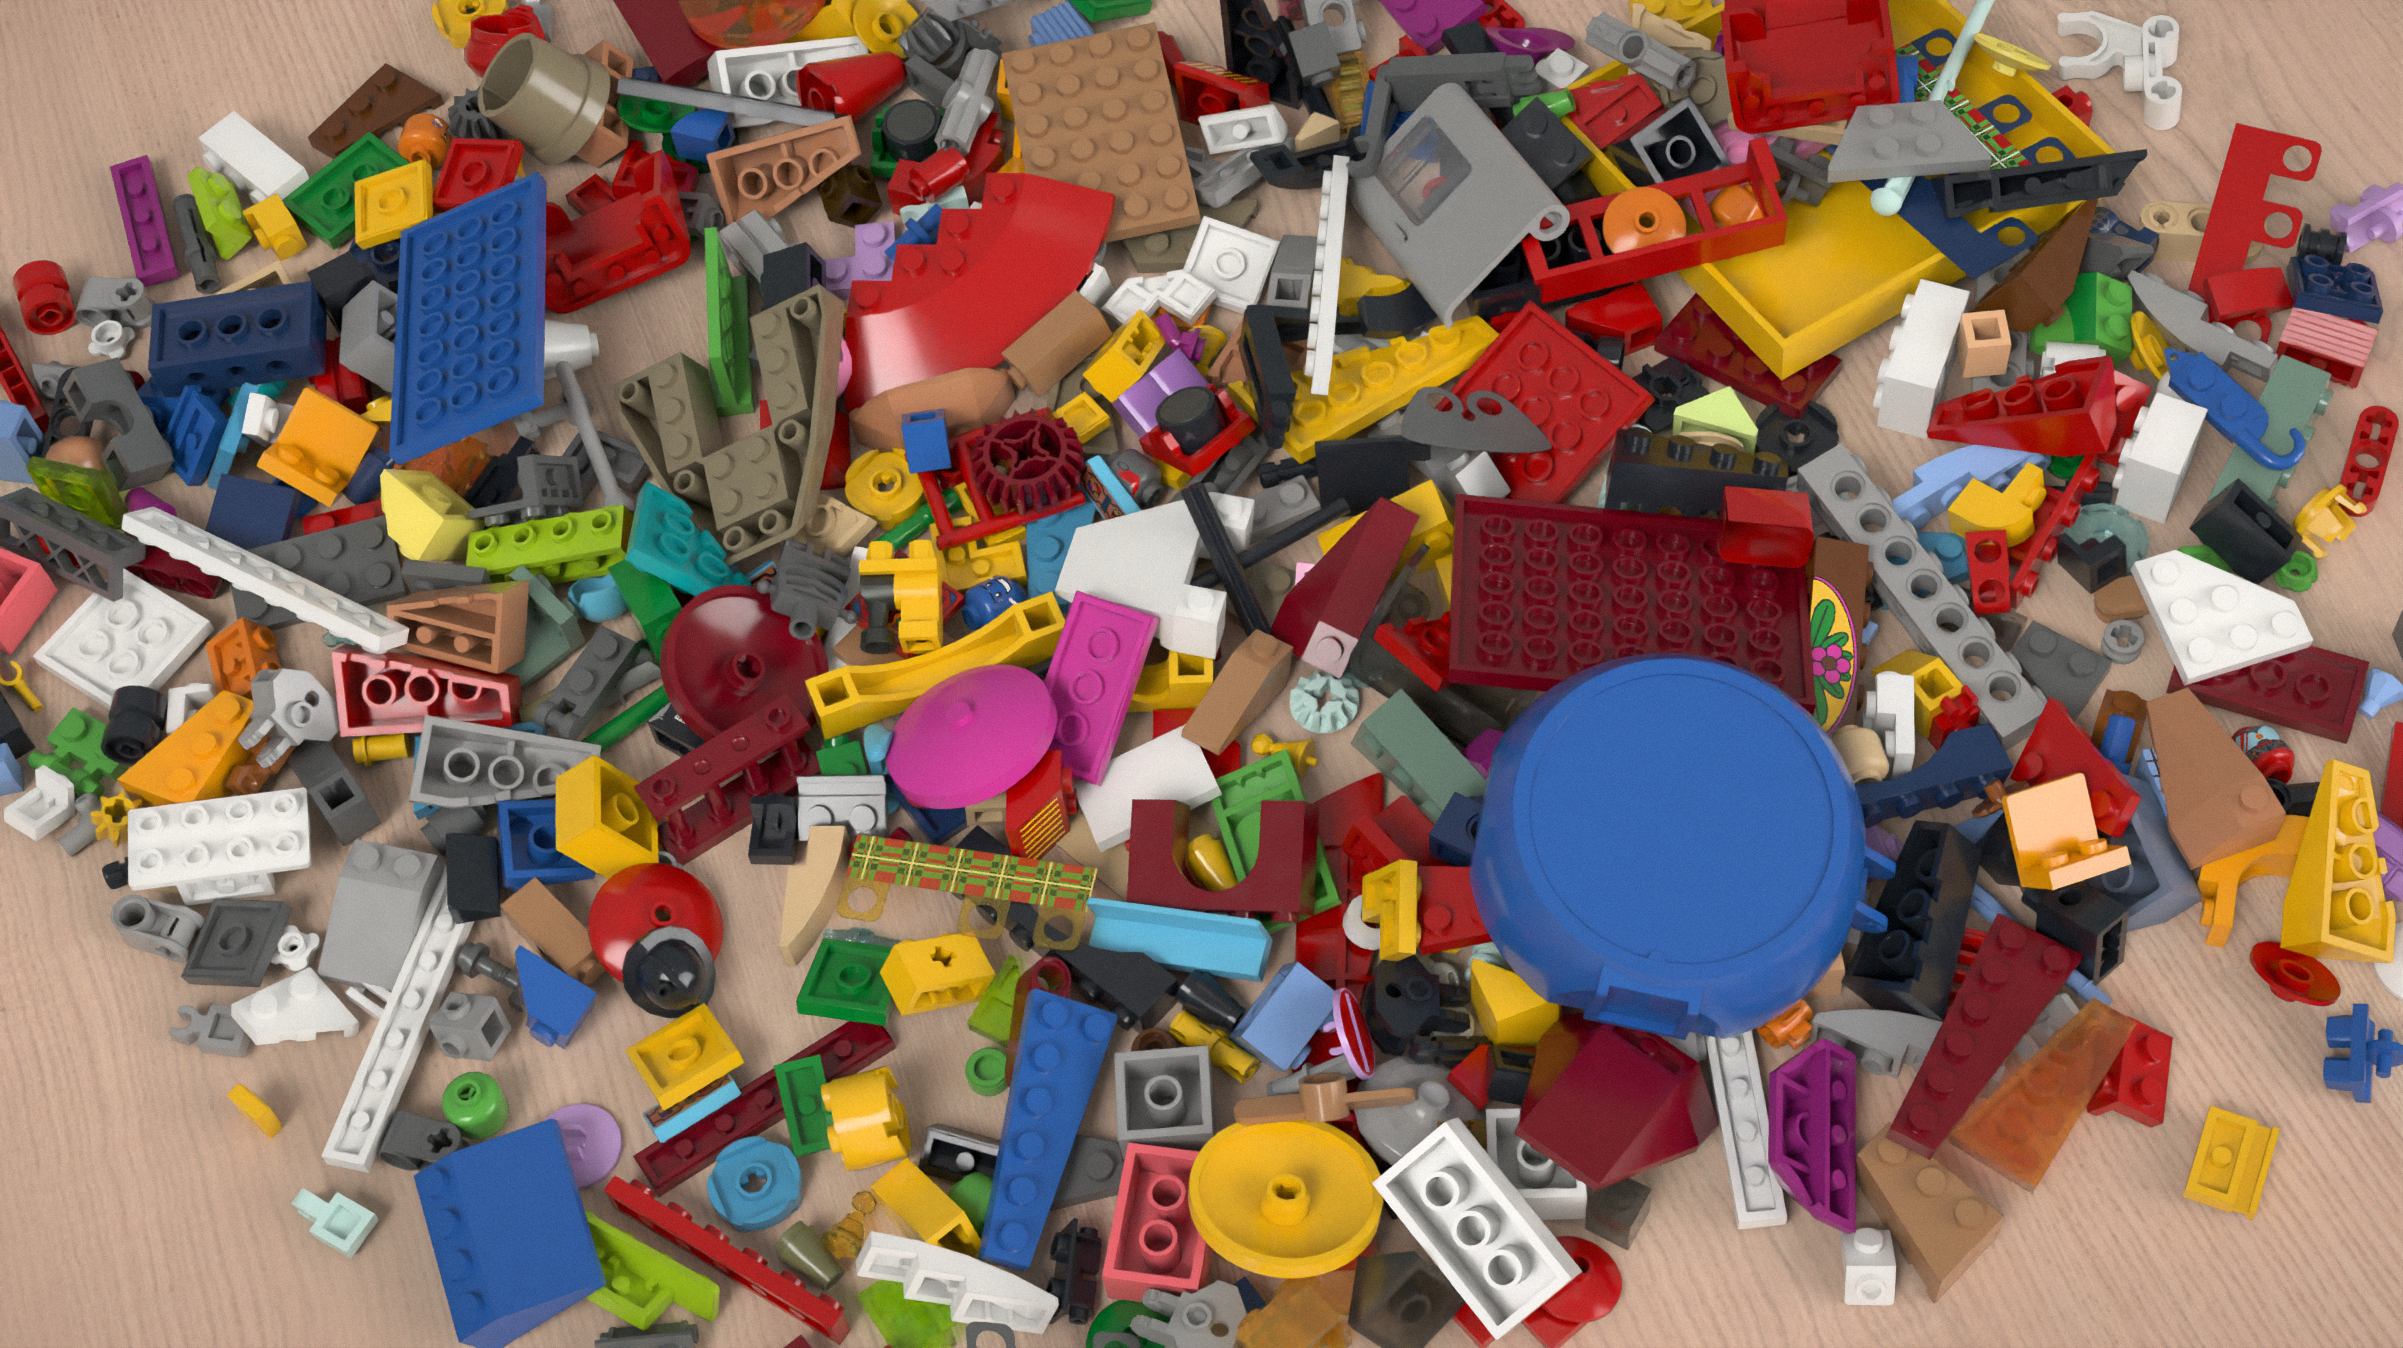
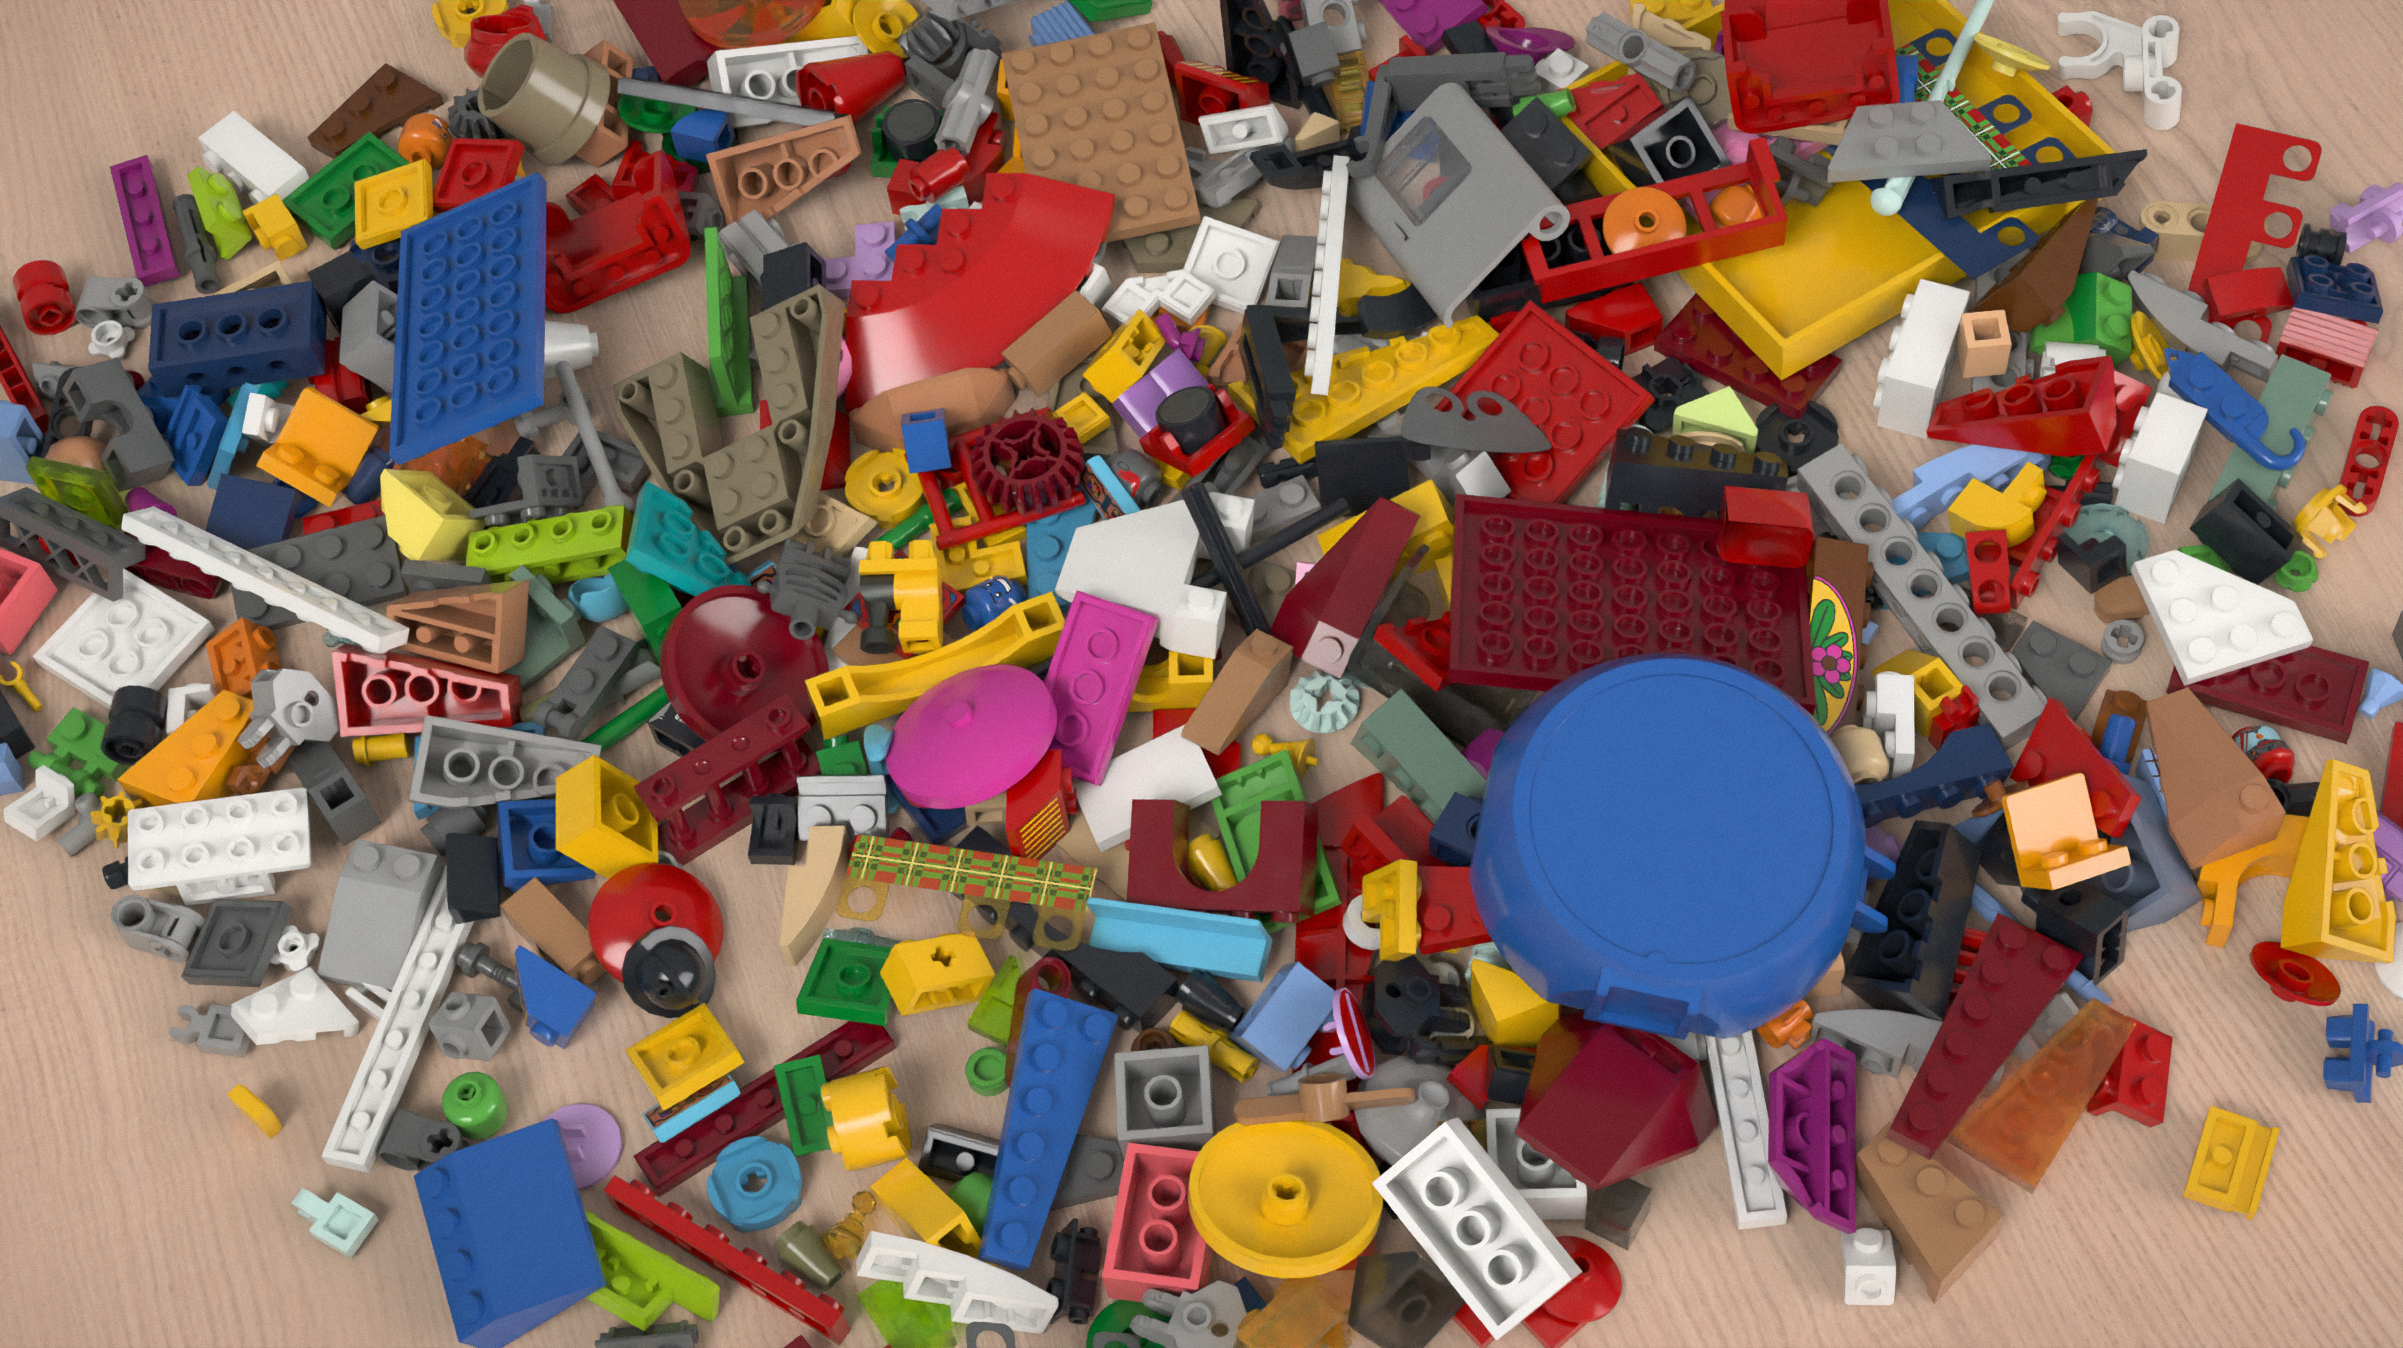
(850, 196): dark brown brick -> none

